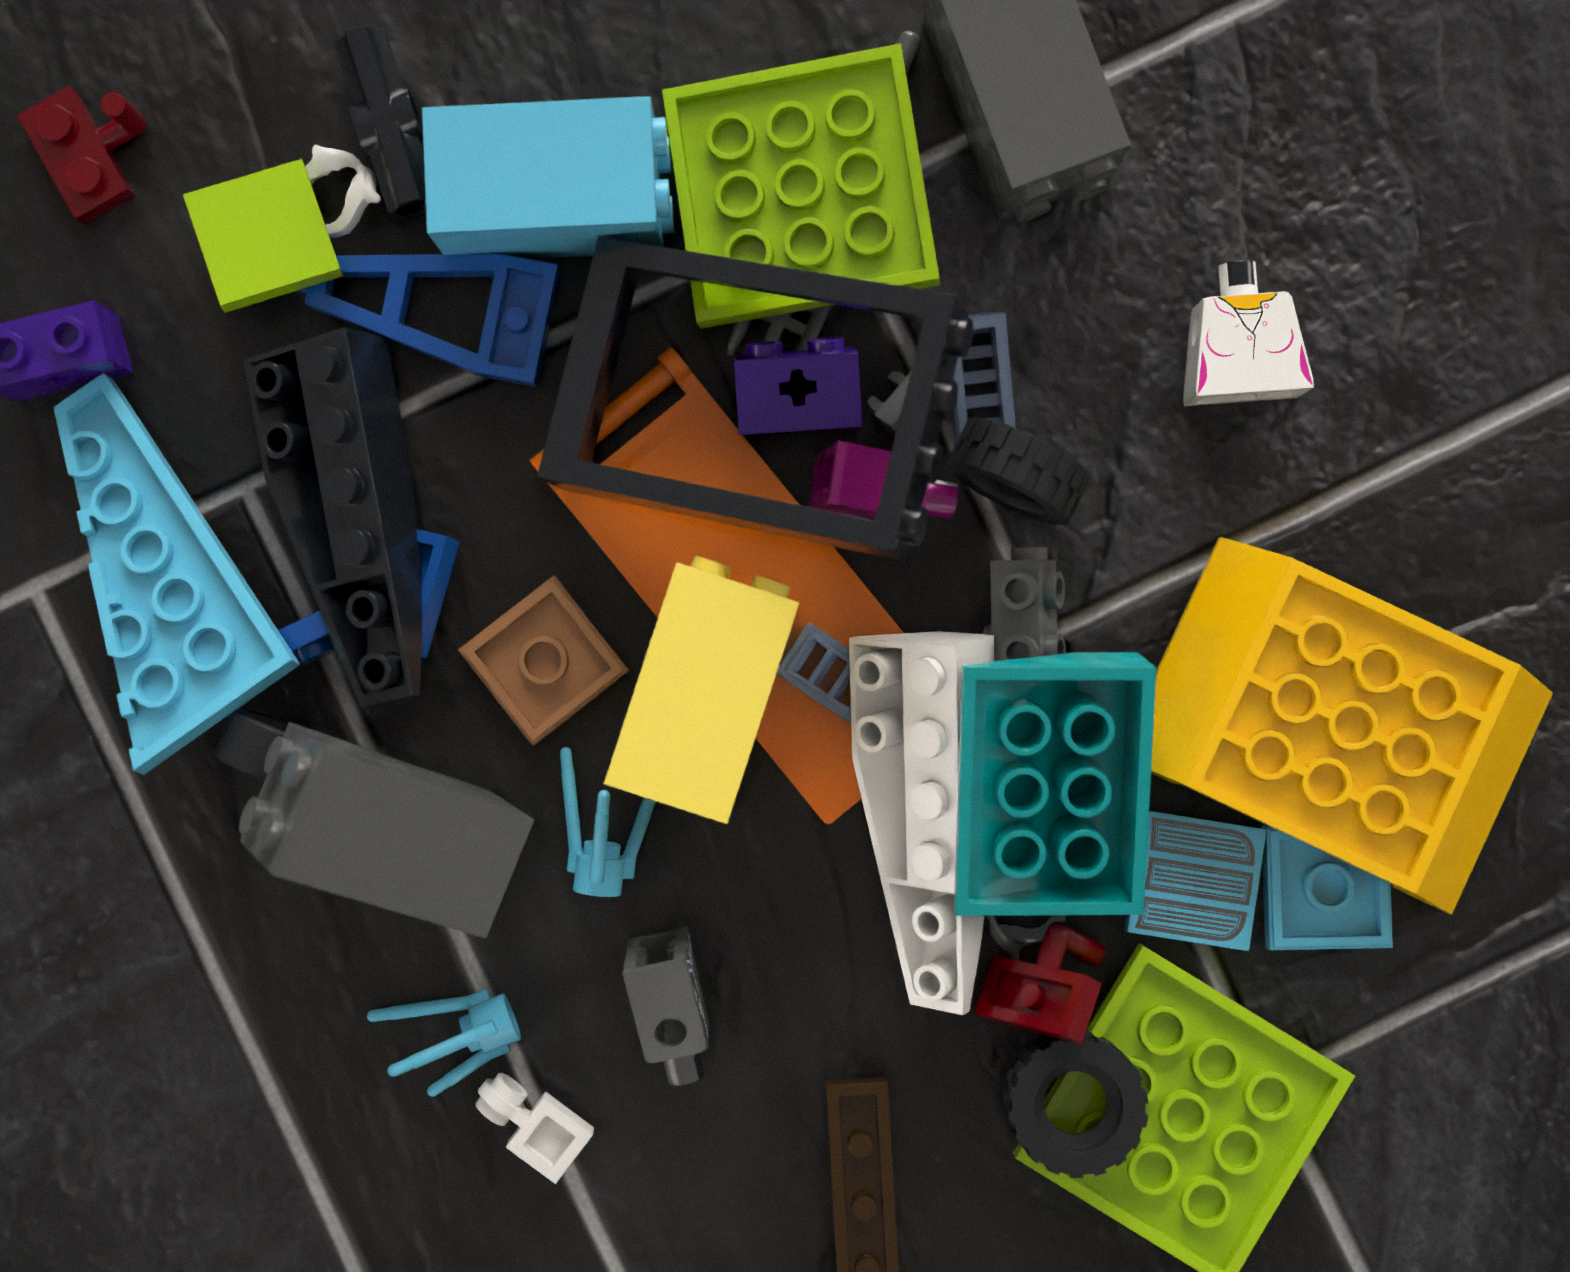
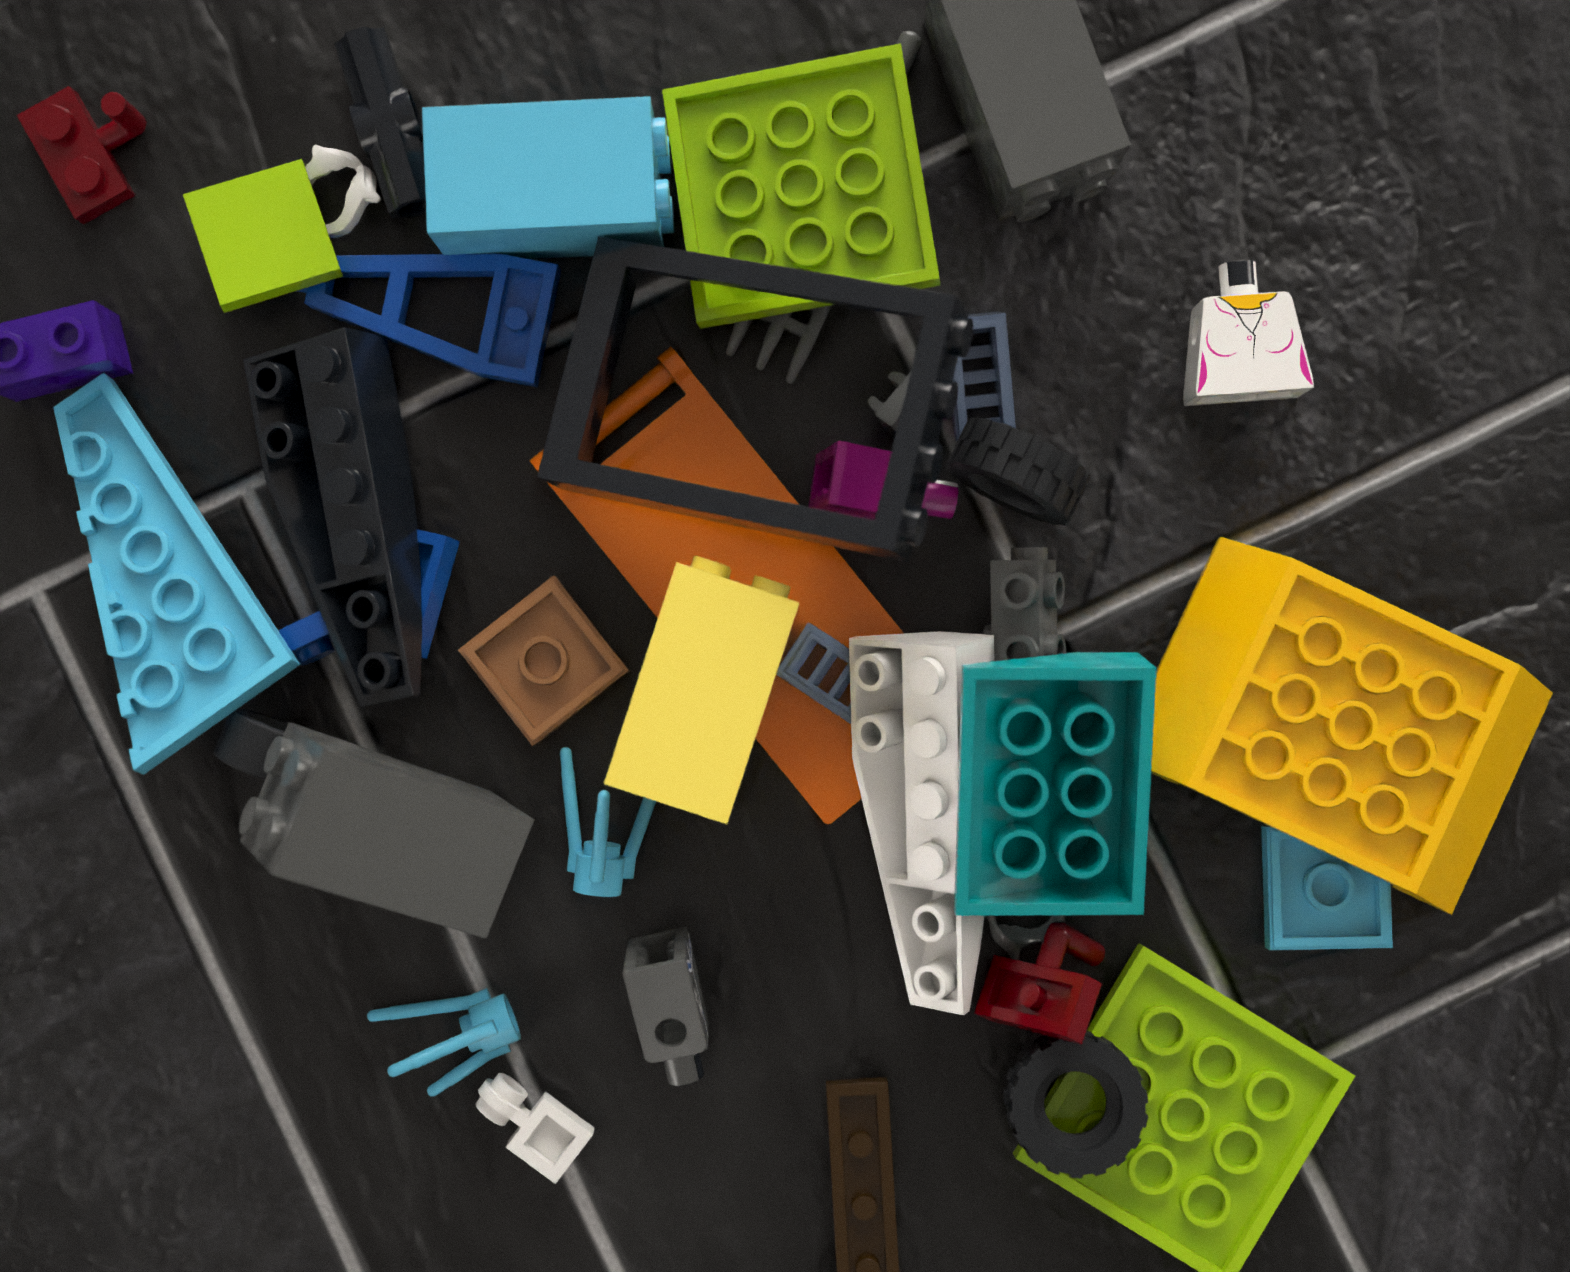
(826, 405): dark purple brick -> none
(1200, 881): tile -> none

